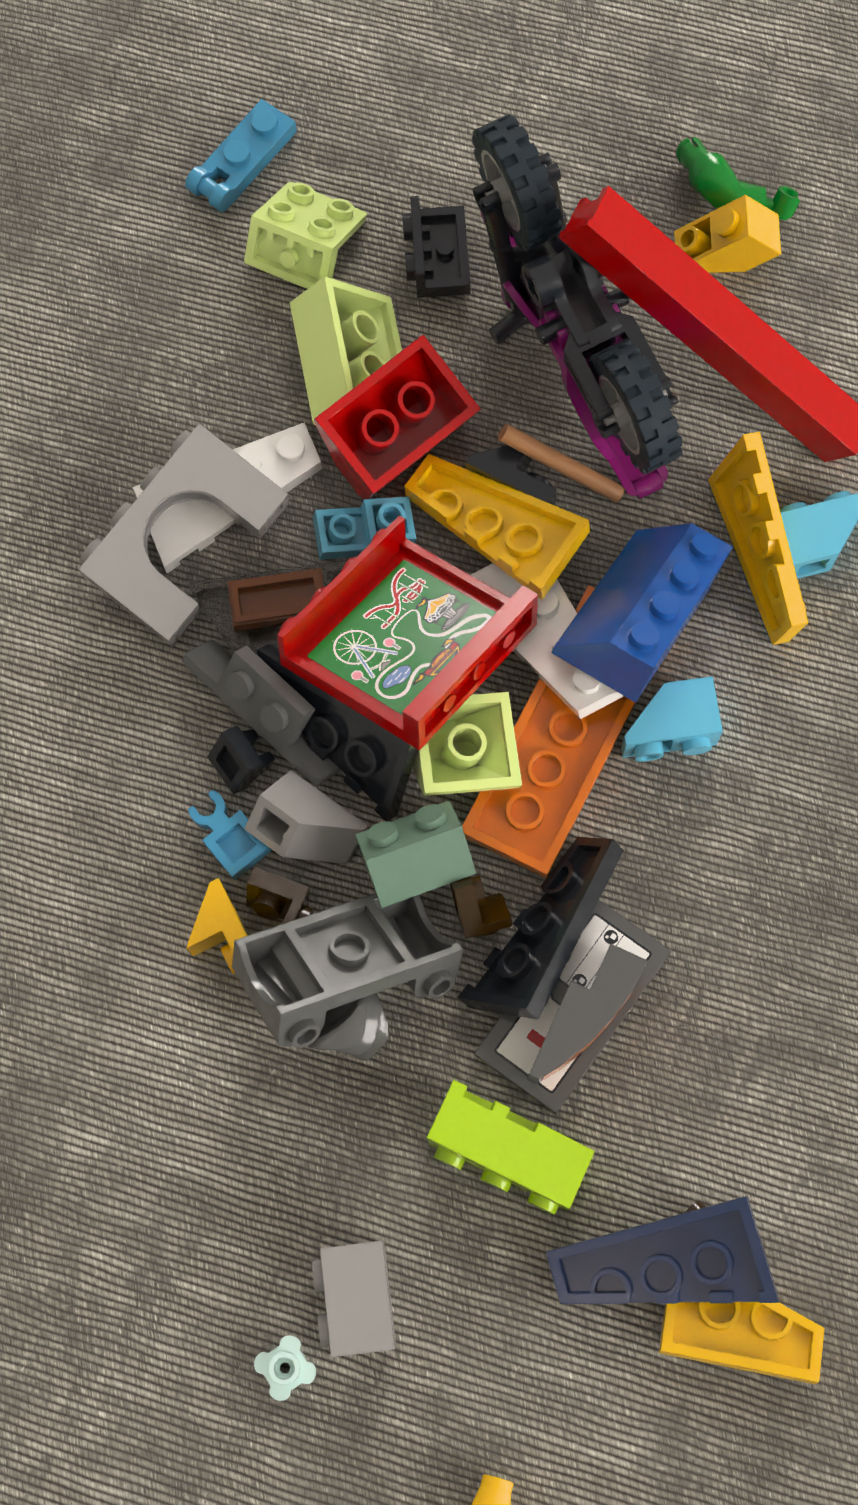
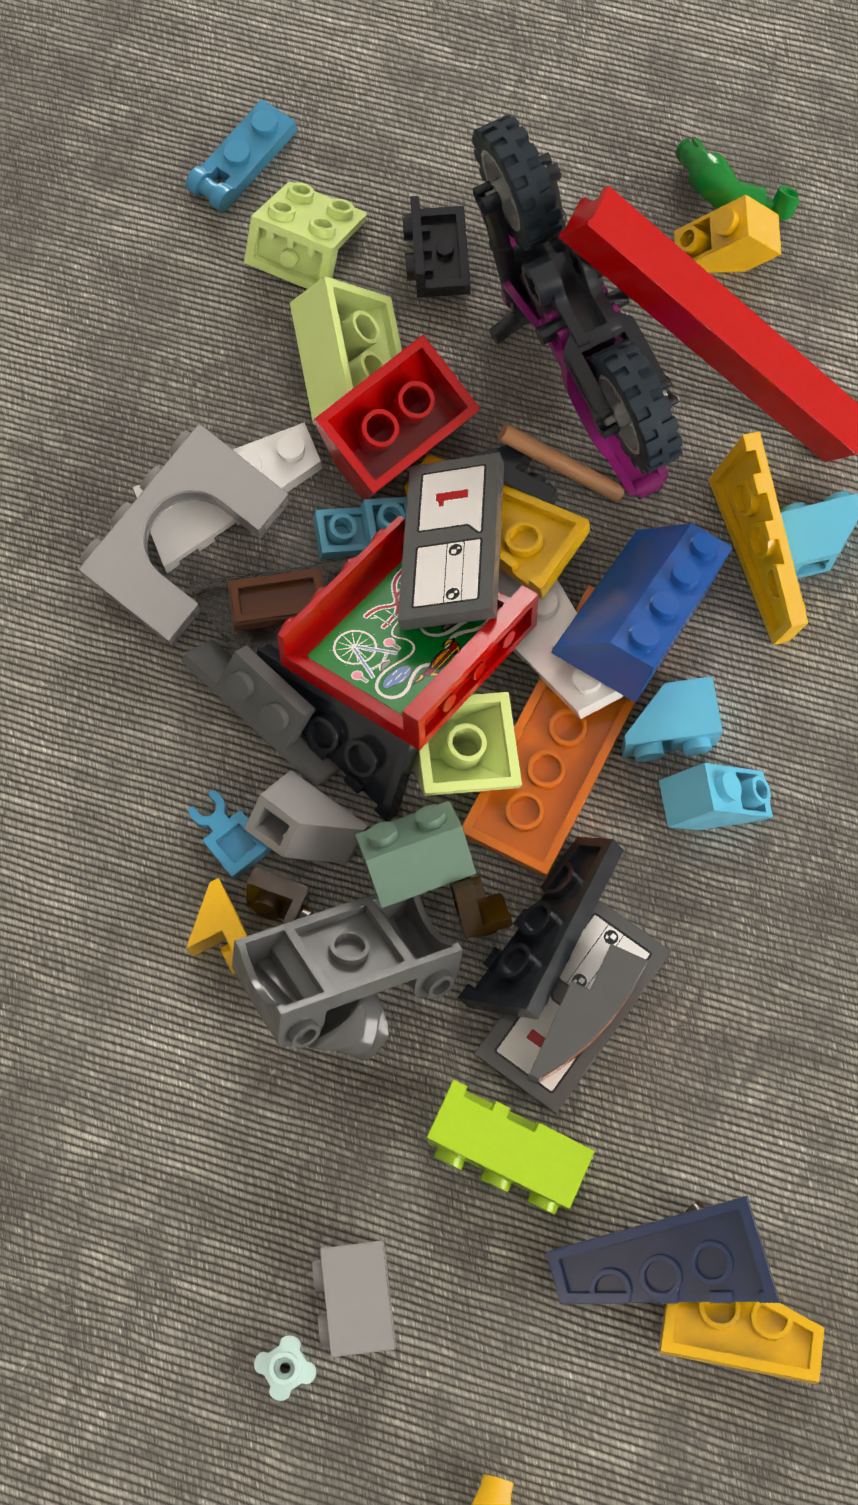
(237, 759): black tile -> none
(452, 542): none -> tile
(715, 797): none -> medium azure slope

